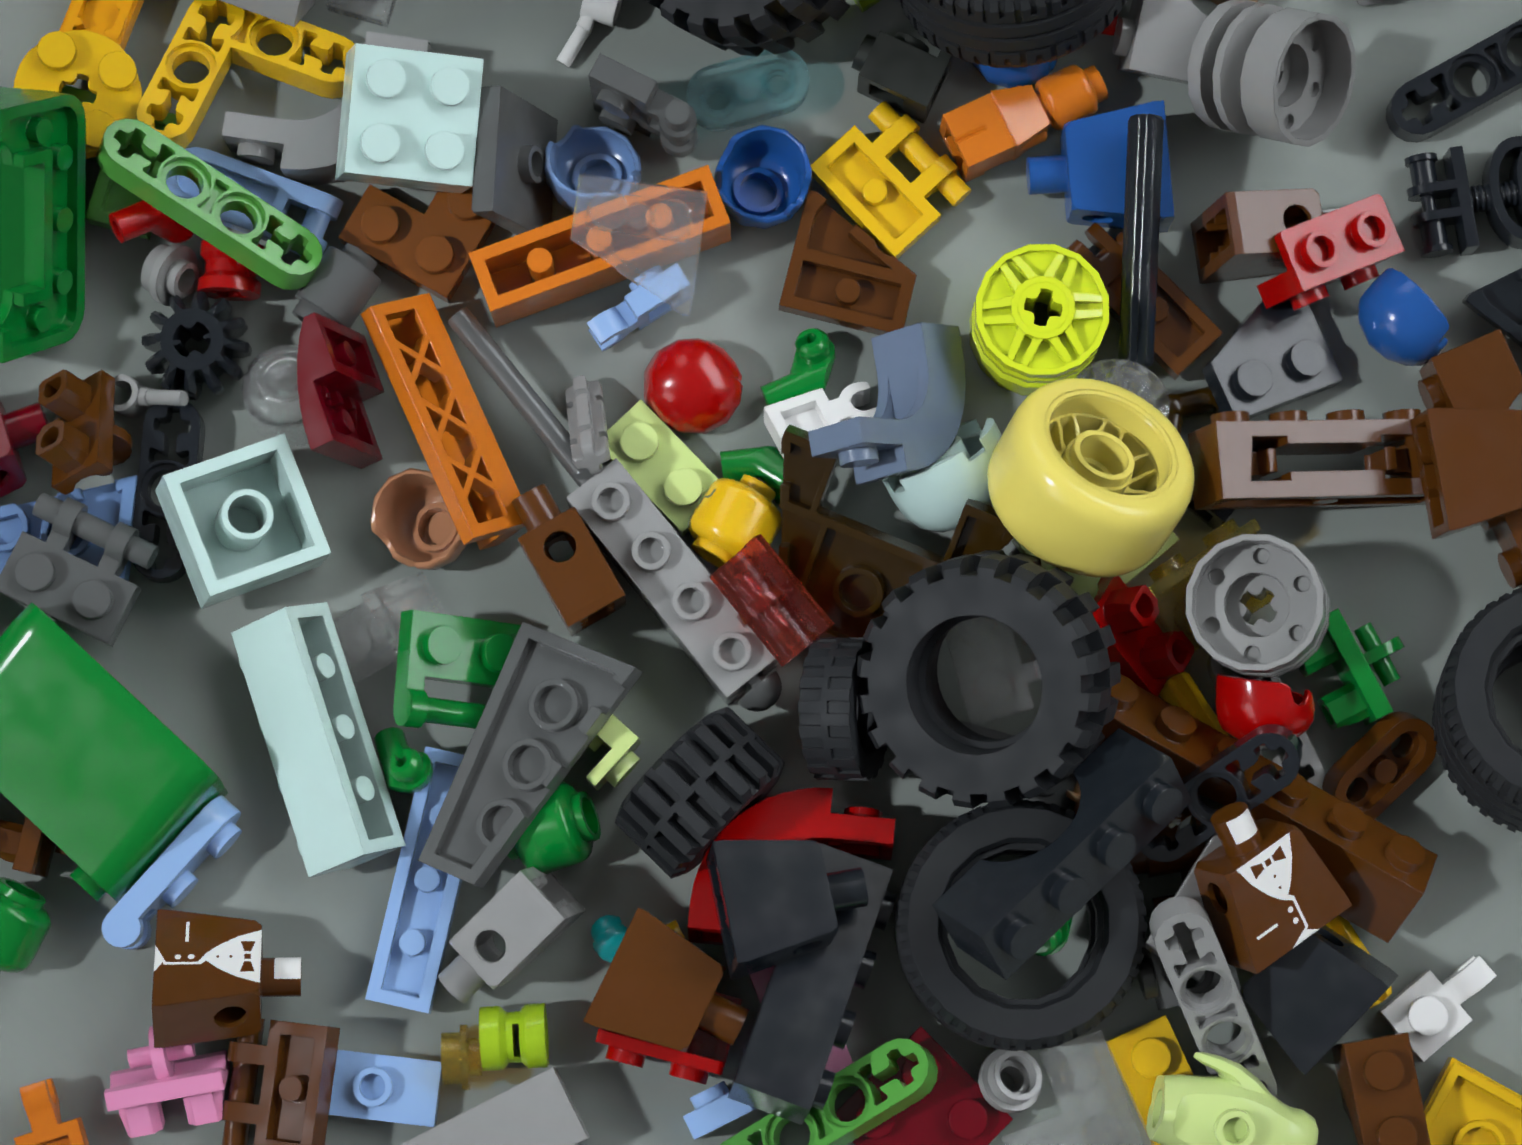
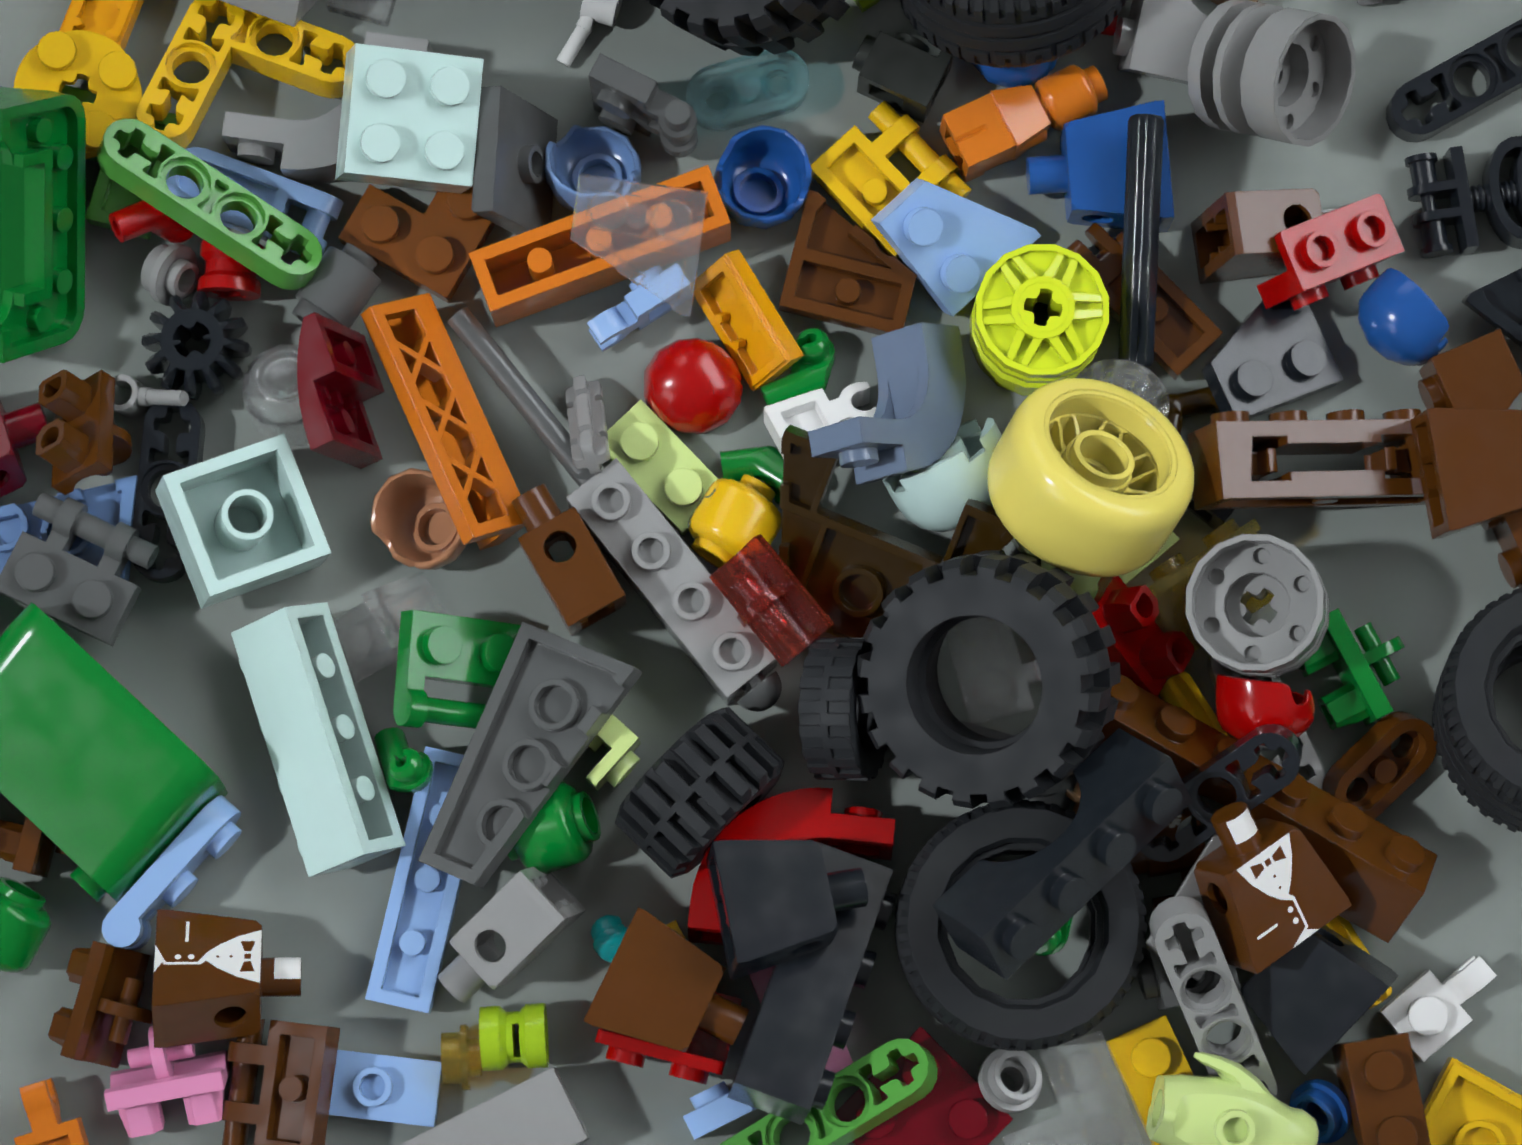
(104, 1004): none -> reddish brown hips
(746, 320): none -> light orange plate
(948, 240): none -> light blue wing
(1331, 1100): none -> blue plate

